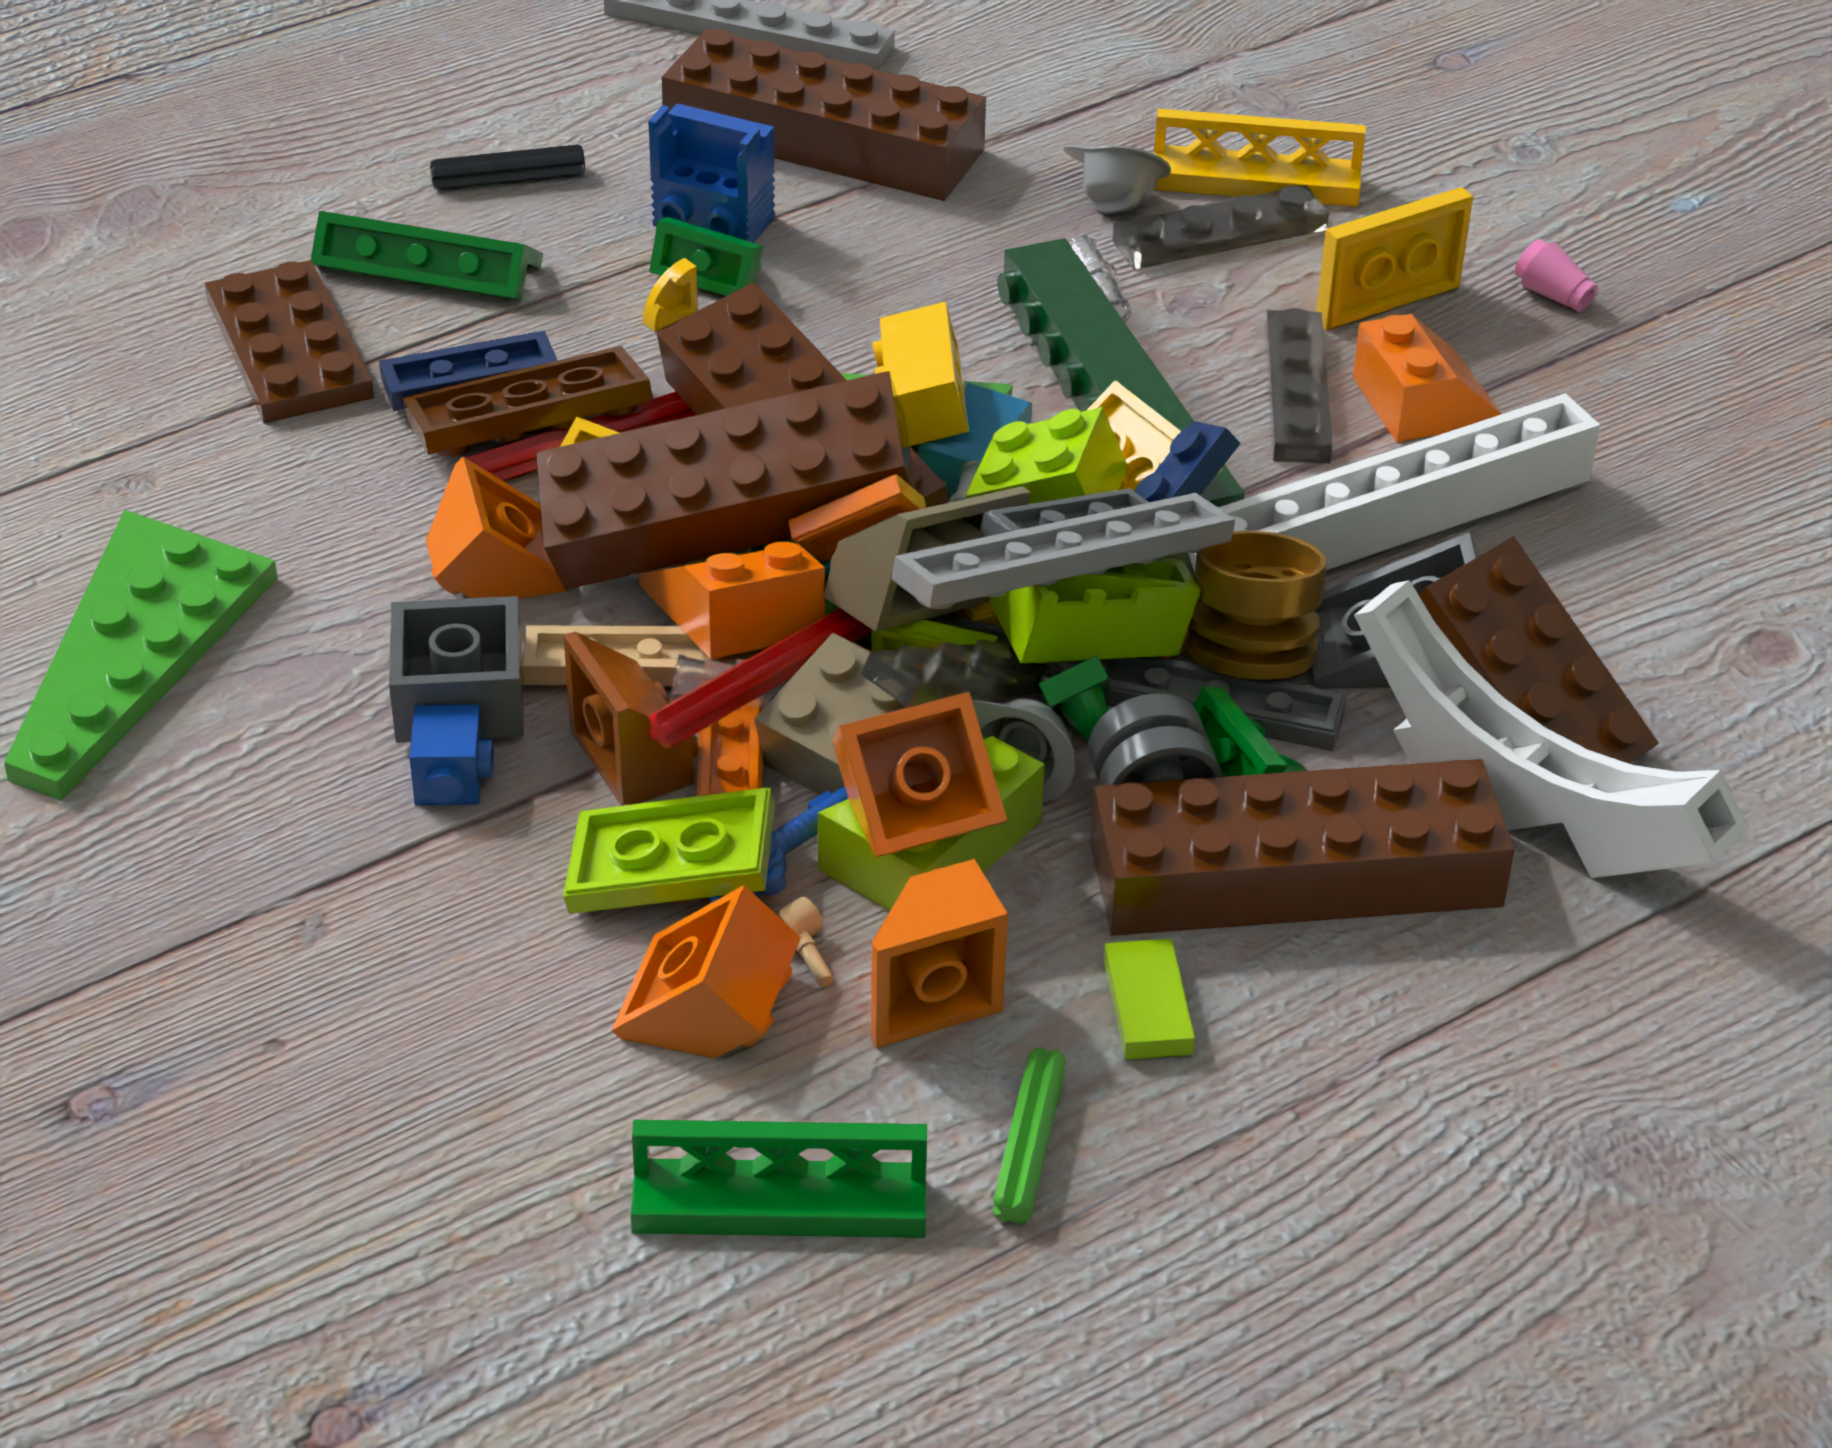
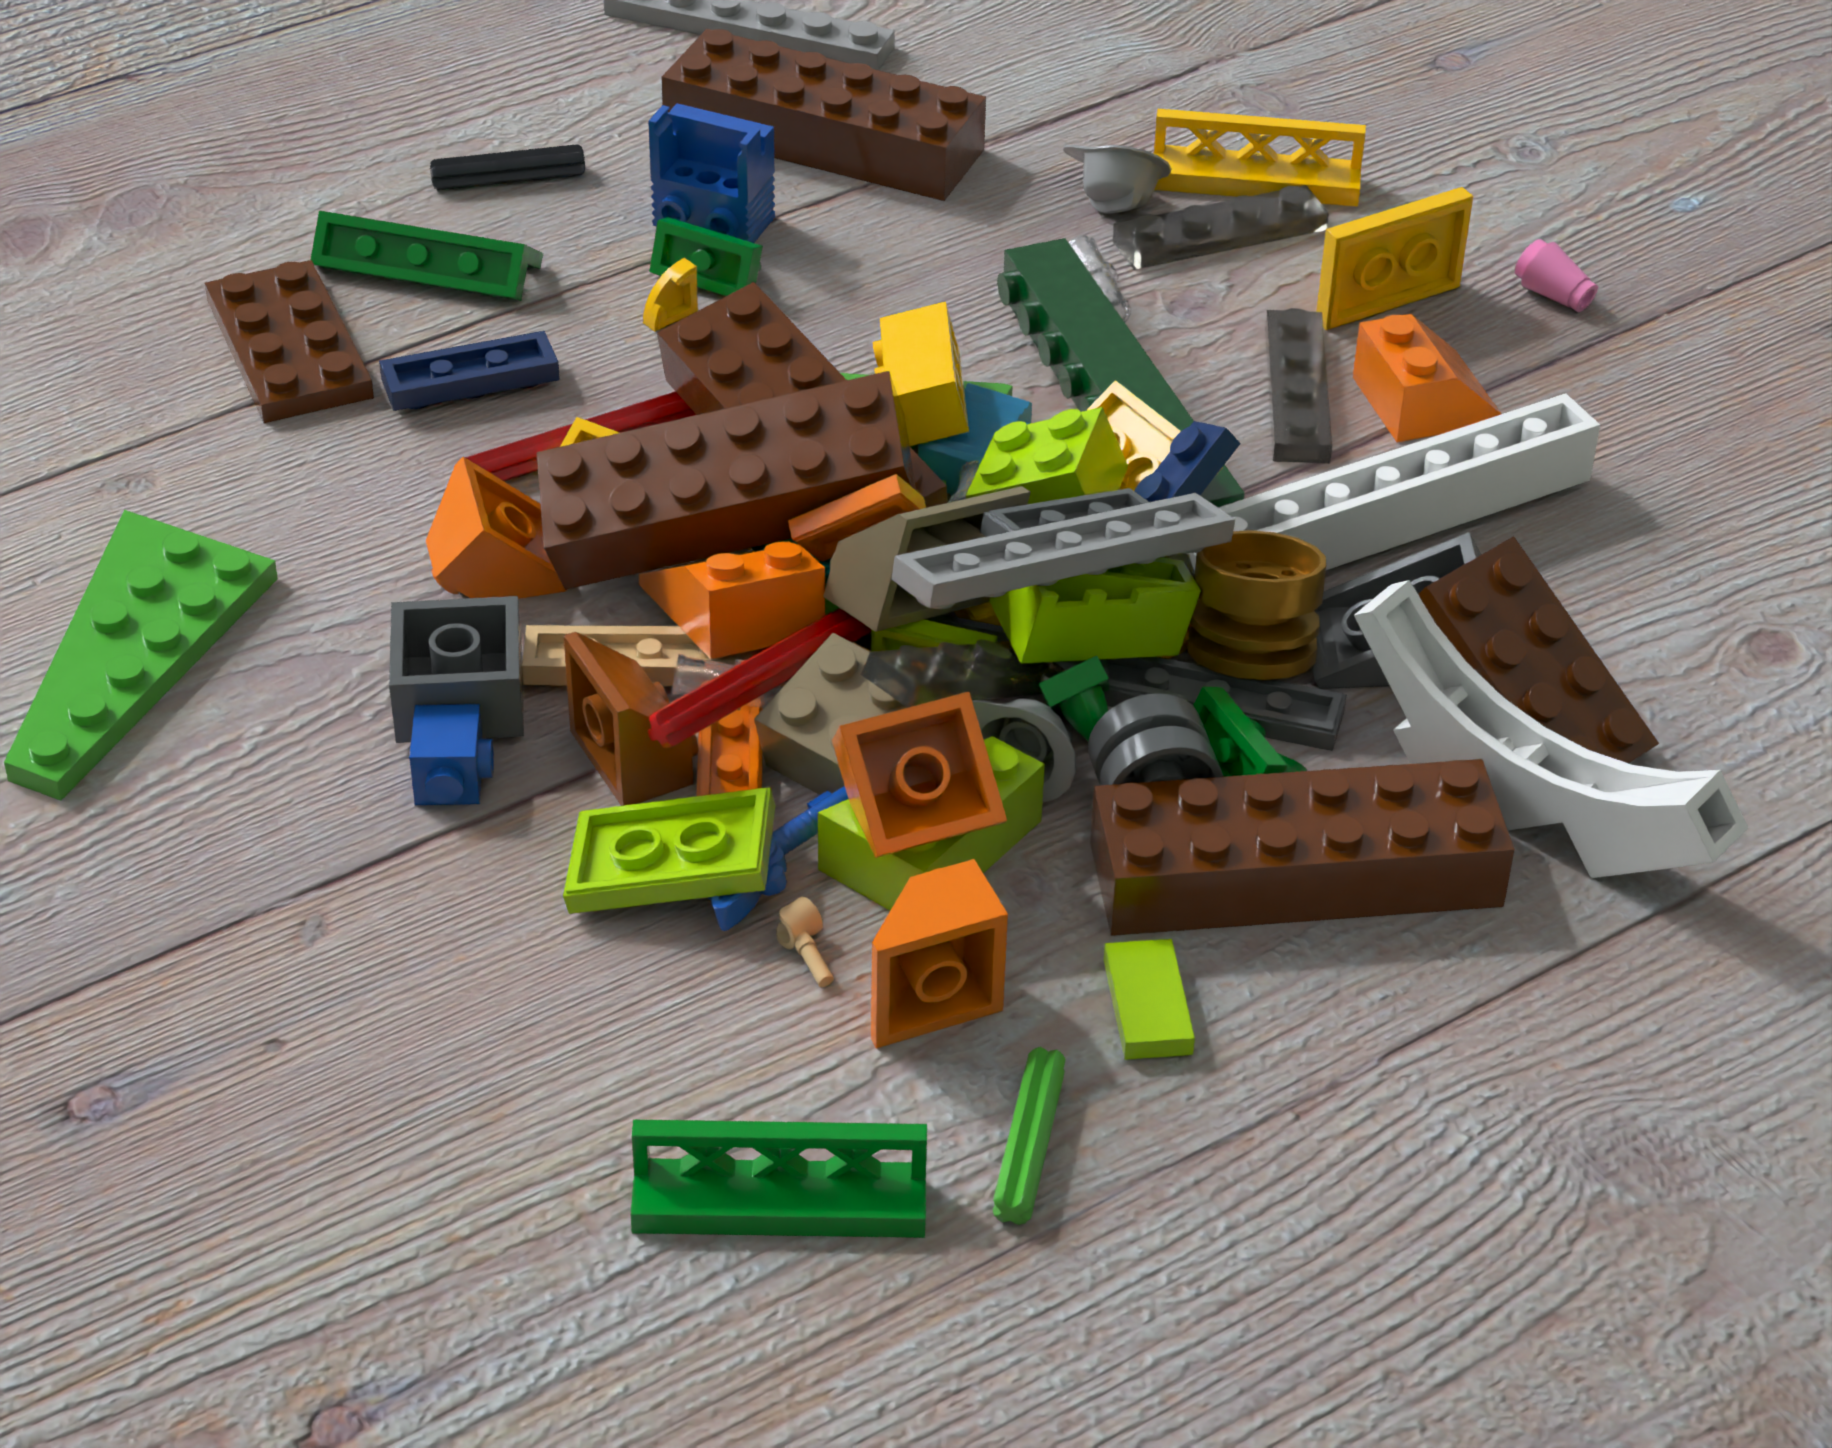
(527, 399): reddish brown plate -> none
(710, 979): orange slope -> none

